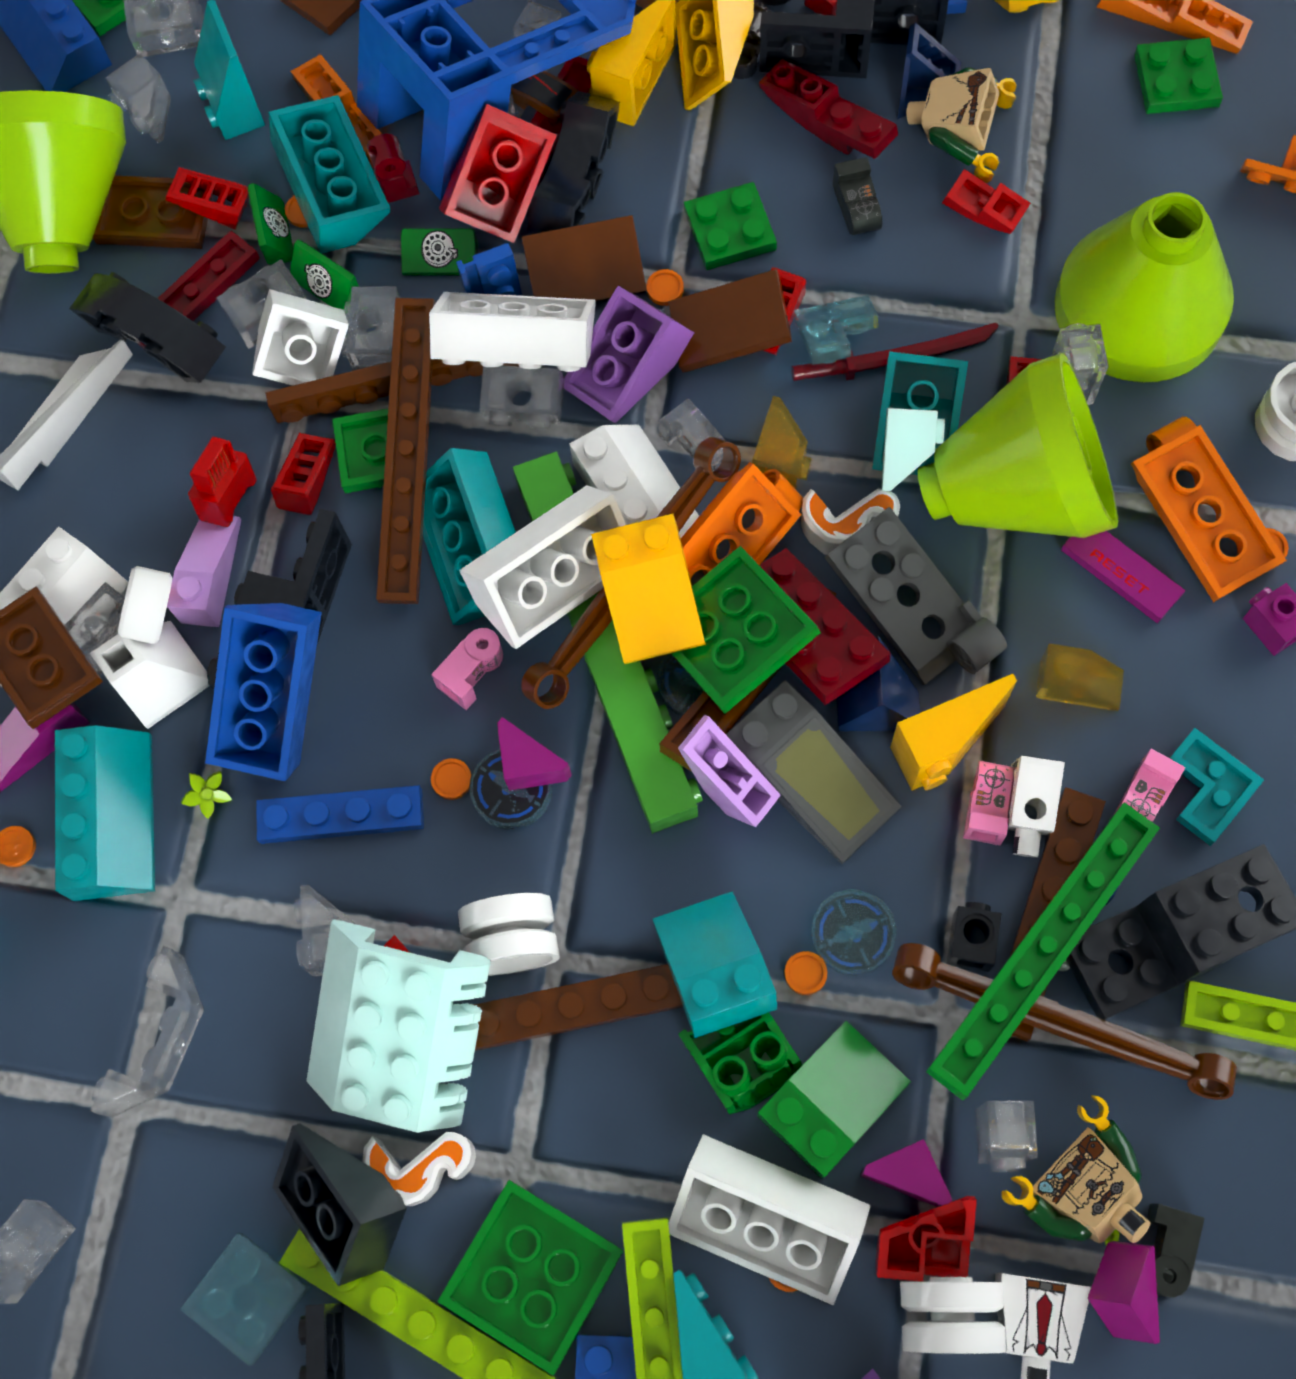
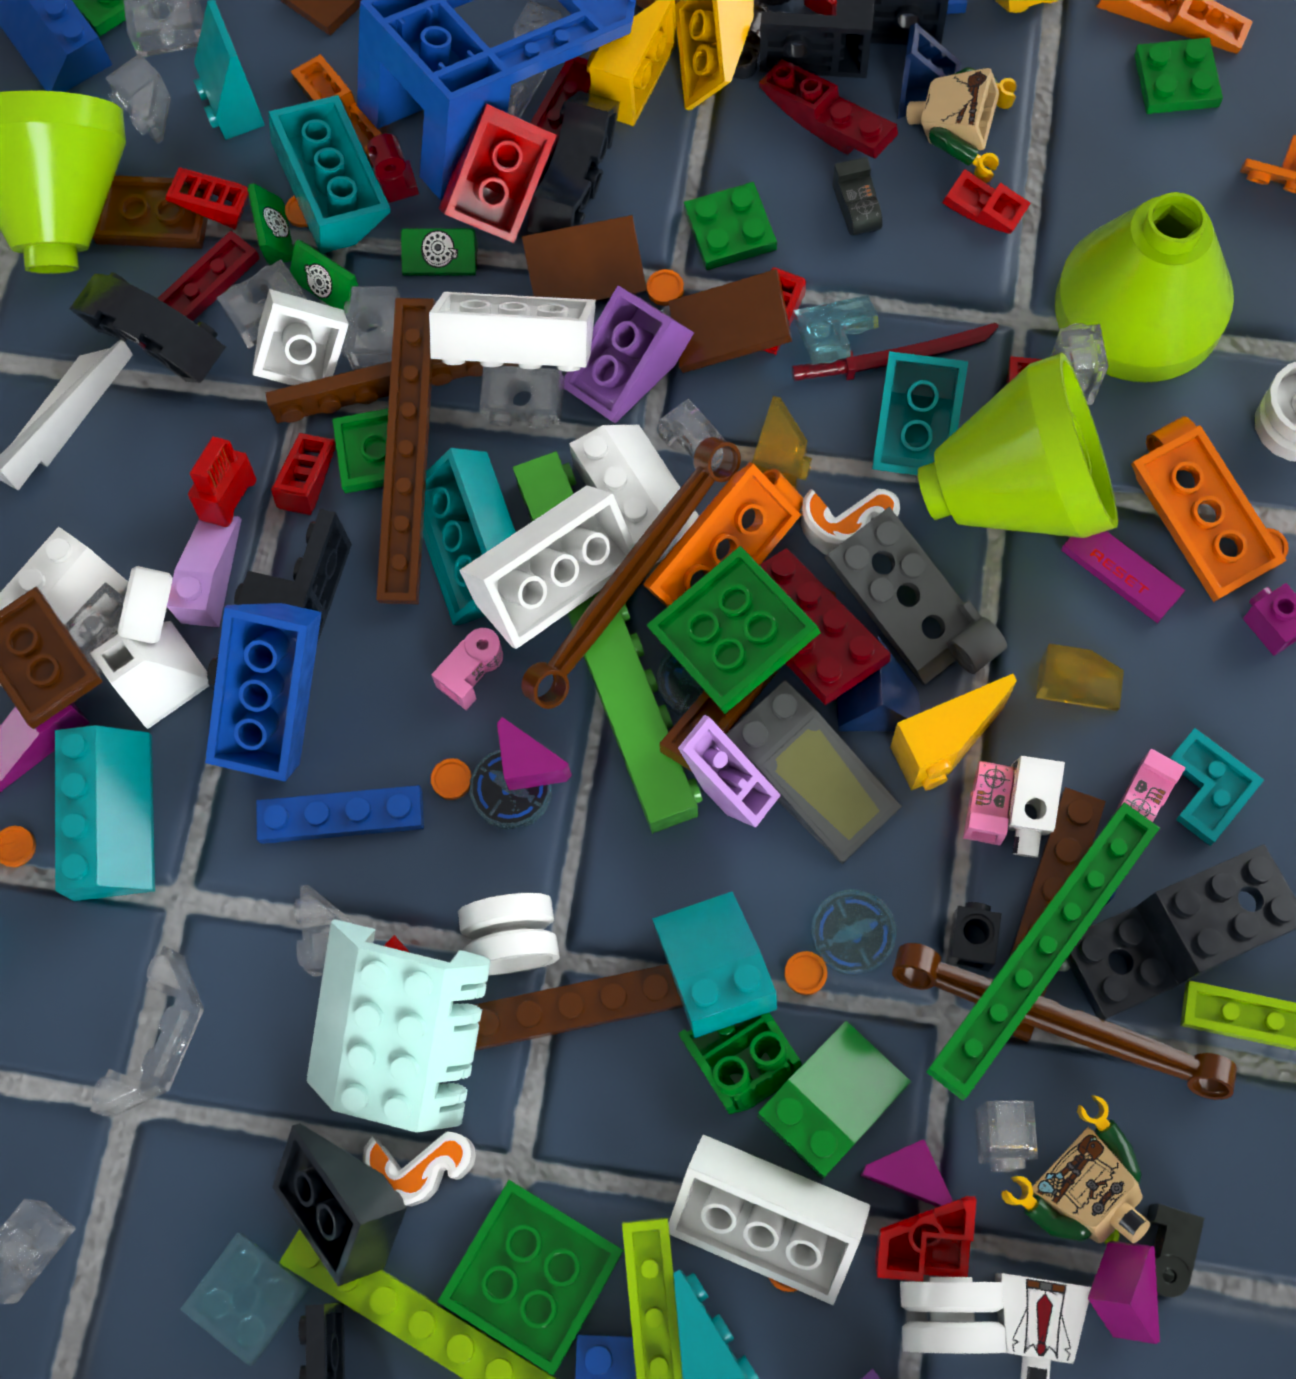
(205, 793): lime plant -> none
(491, 272): blue plate -> none
(543, 93): slope -> none
(648, 588): yellow slope -> none
(908, 442): light aqua slope -> none

